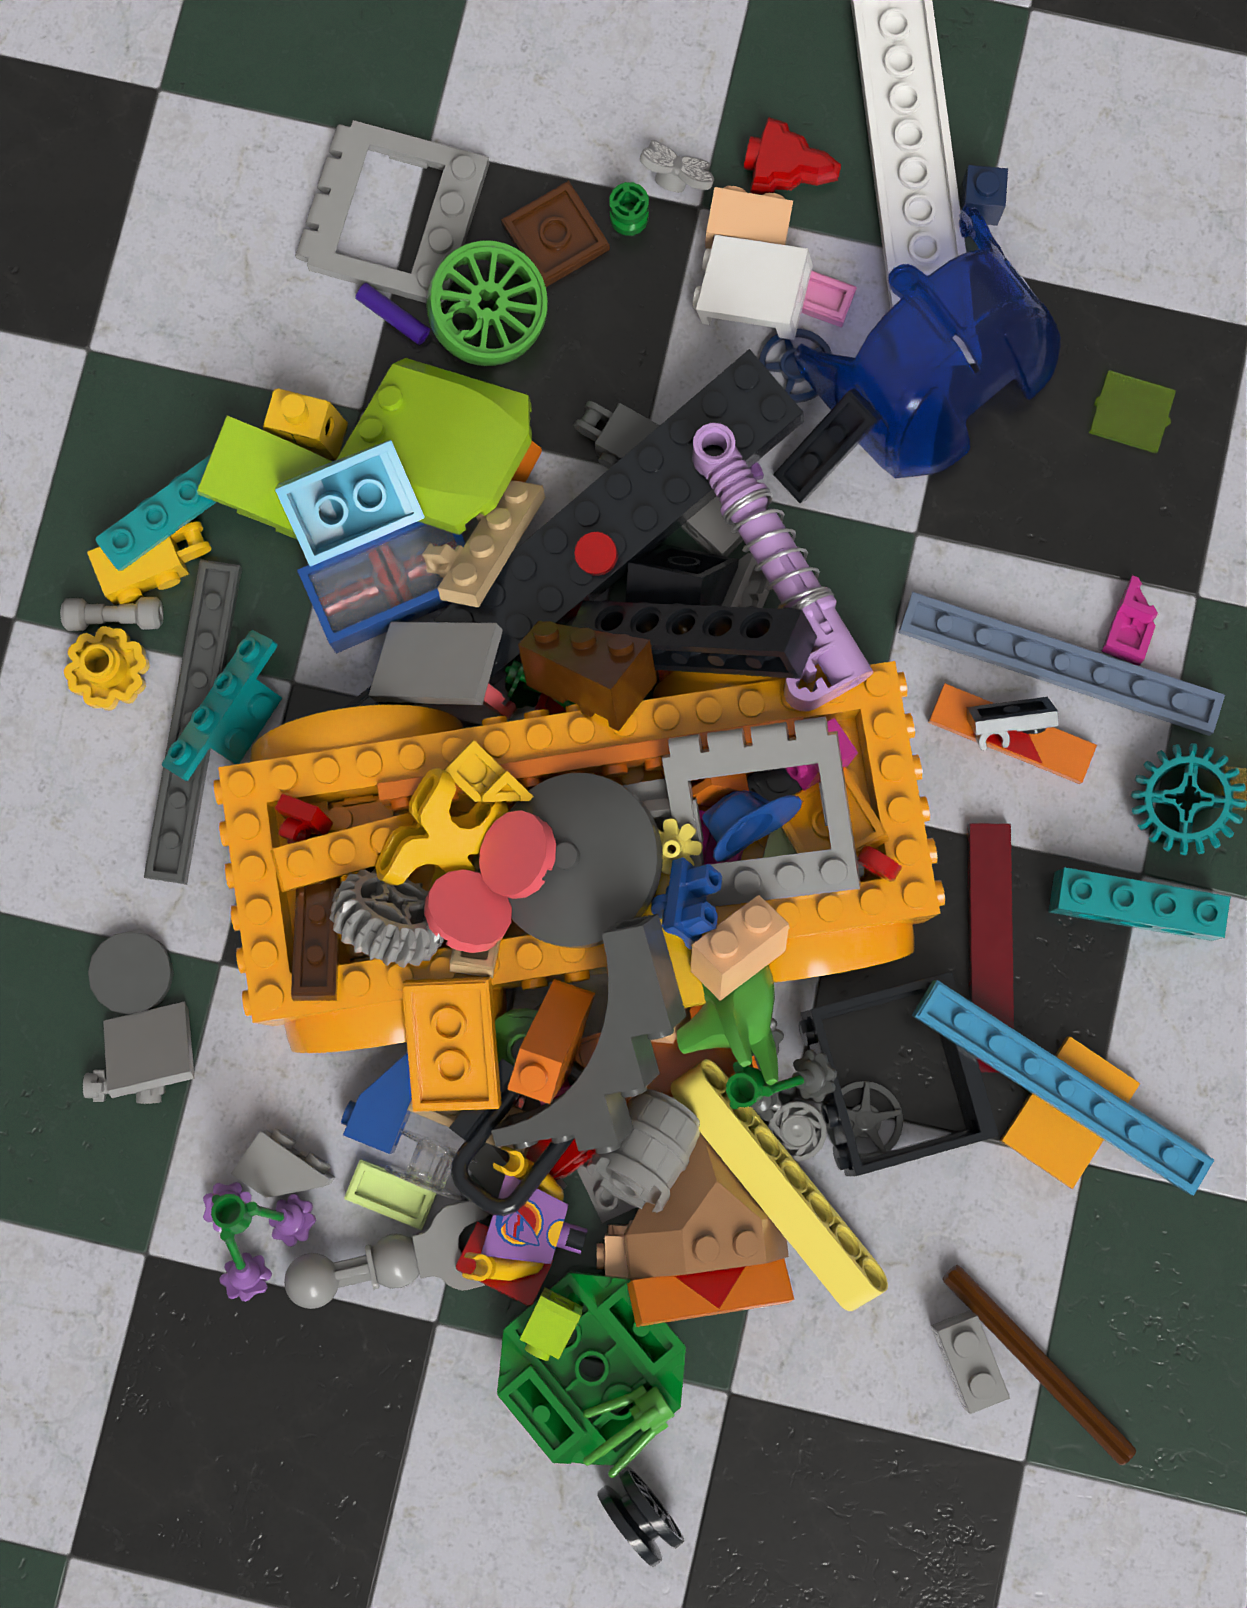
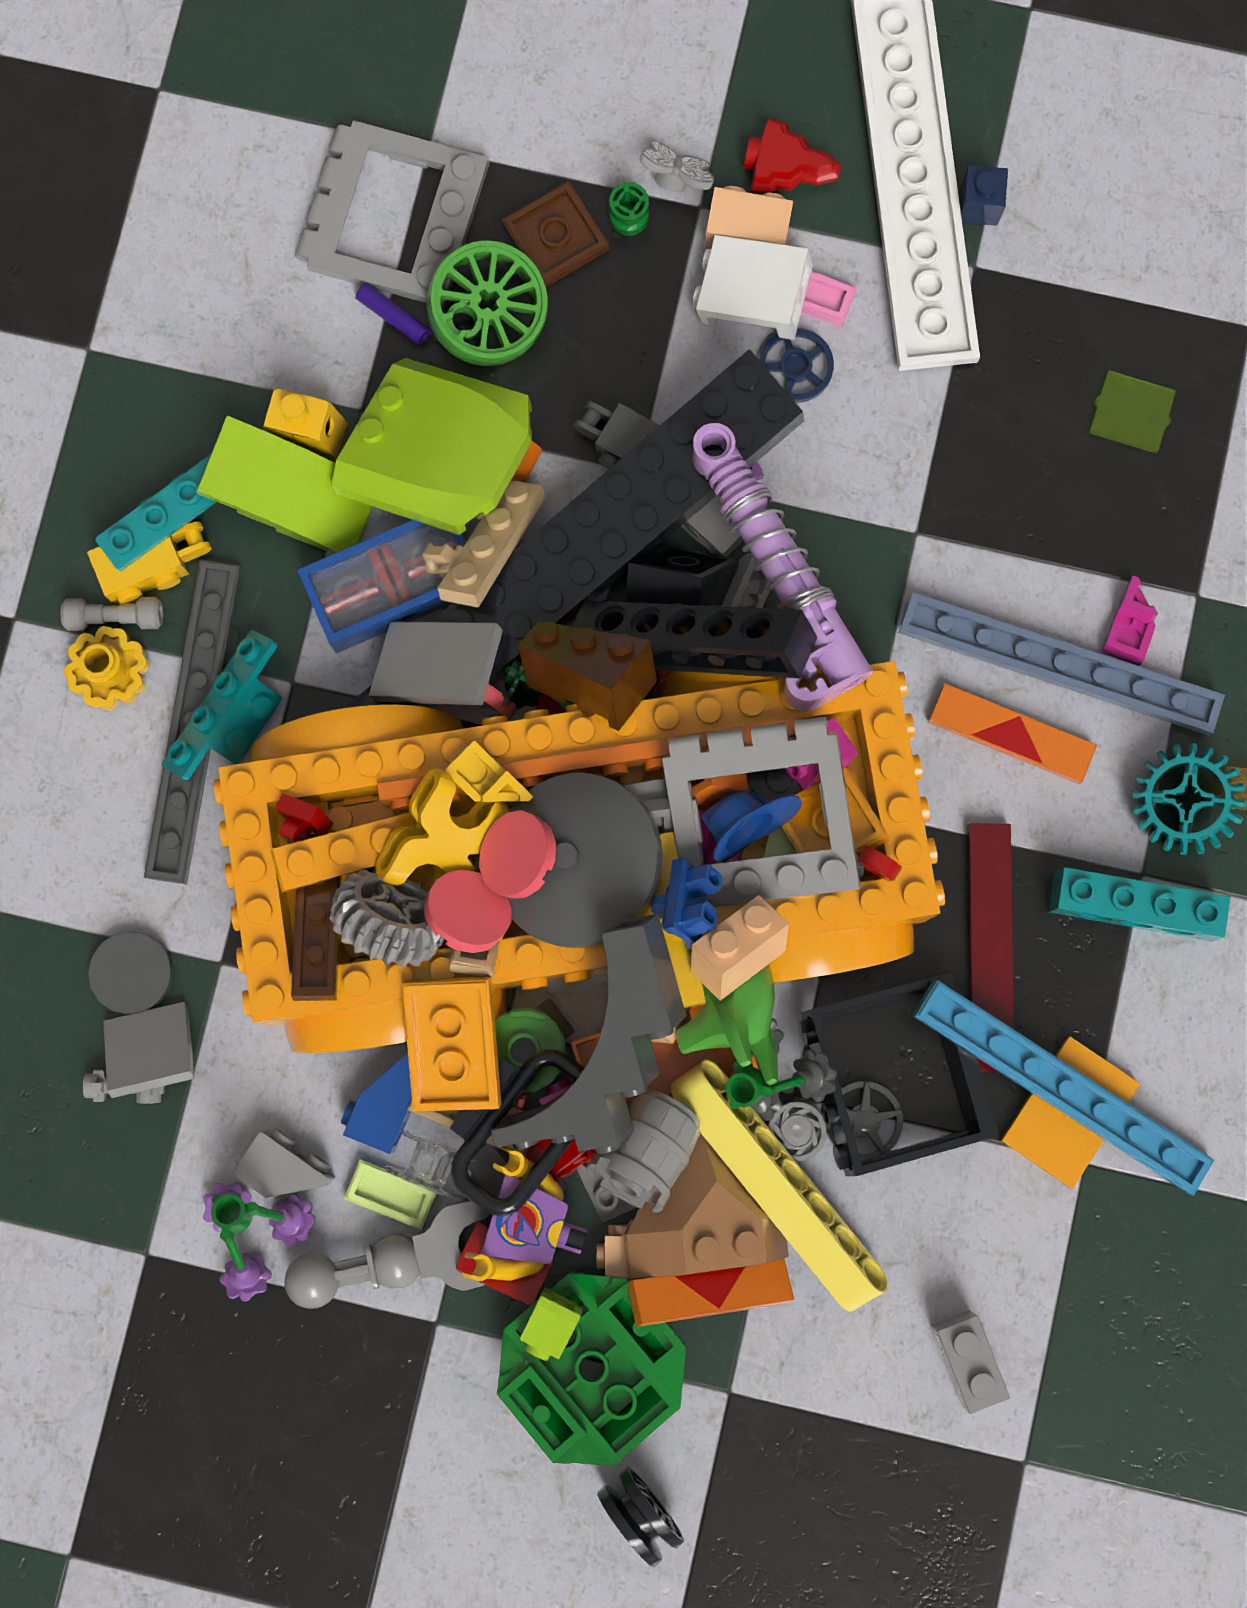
(349, 502): medium azure slope -> none
(551, 1042): orange slope -> none
(596, 553): red tile -> none
(649, 1413): bright green plant -> none
(681, 840): light yellow plant -> none
(827, 445): black tile -> none
(918, 371): clear blue piece -> none
(1026, 715): plate -> none
(1039, 1365): reddish brown axle -> none

